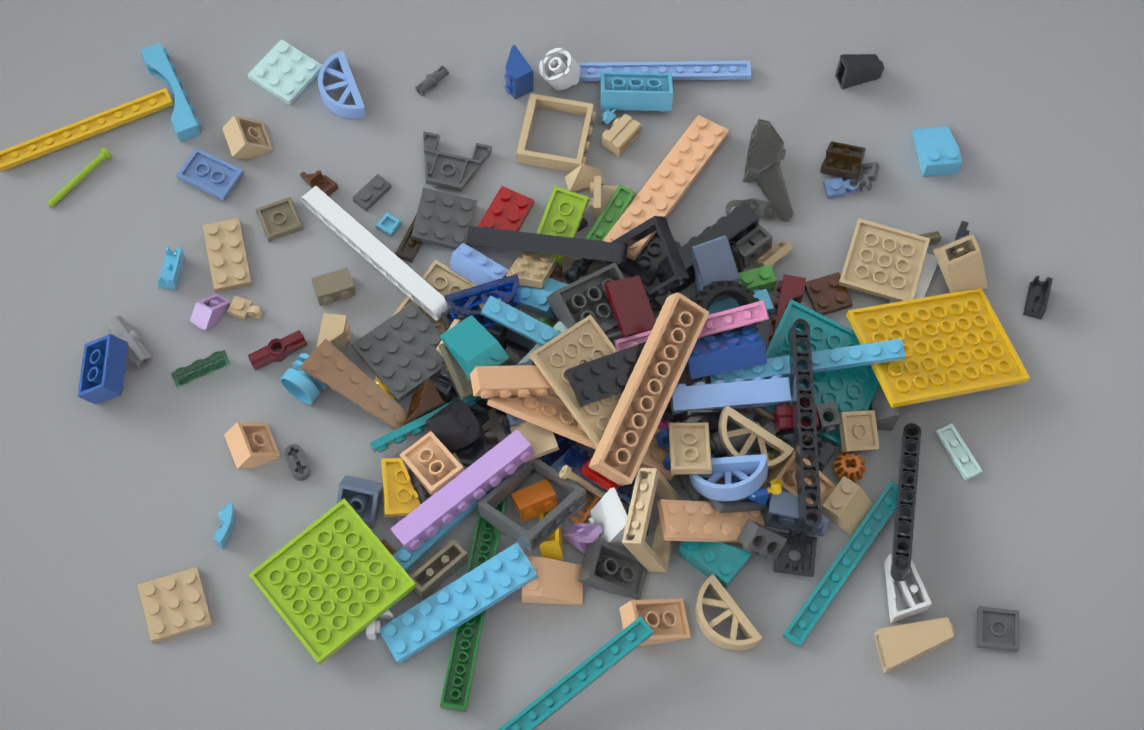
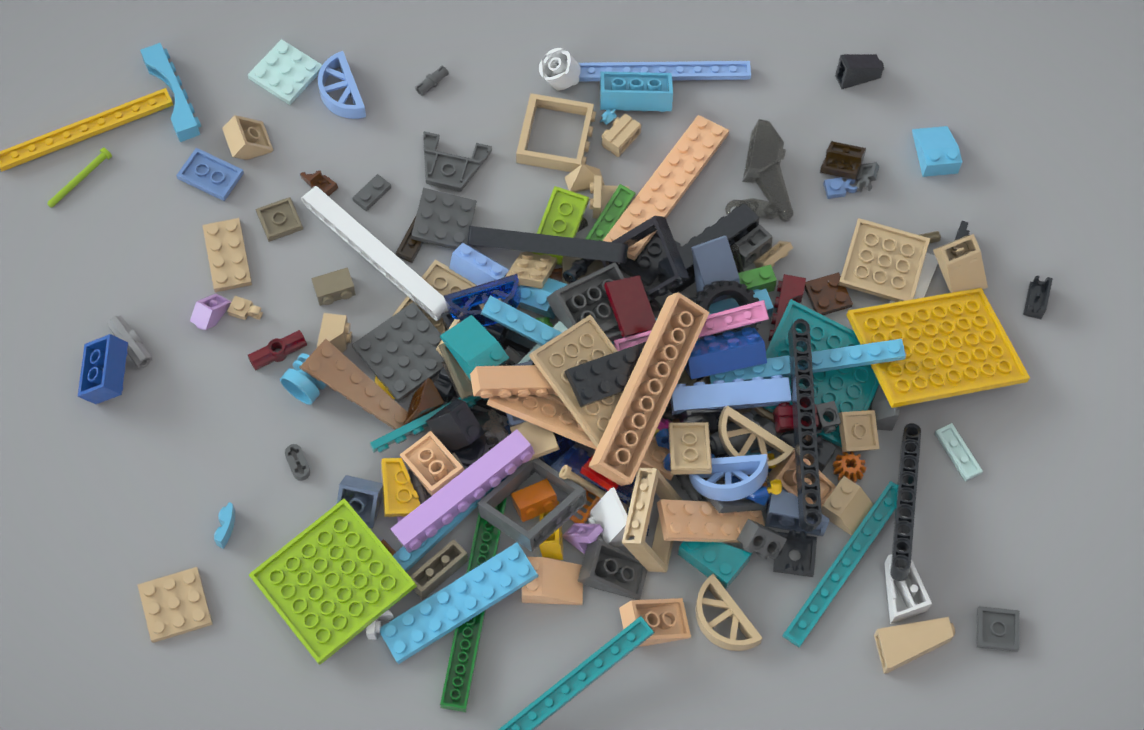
(171, 269): medium azure hinge -> none
(200, 368): clear green plate -> none
(251, 444): light nougat slope -> none
(388, 224): medium azure tile -> none
(507, 210): red plate -> none
(518, 74): blue slope -> none

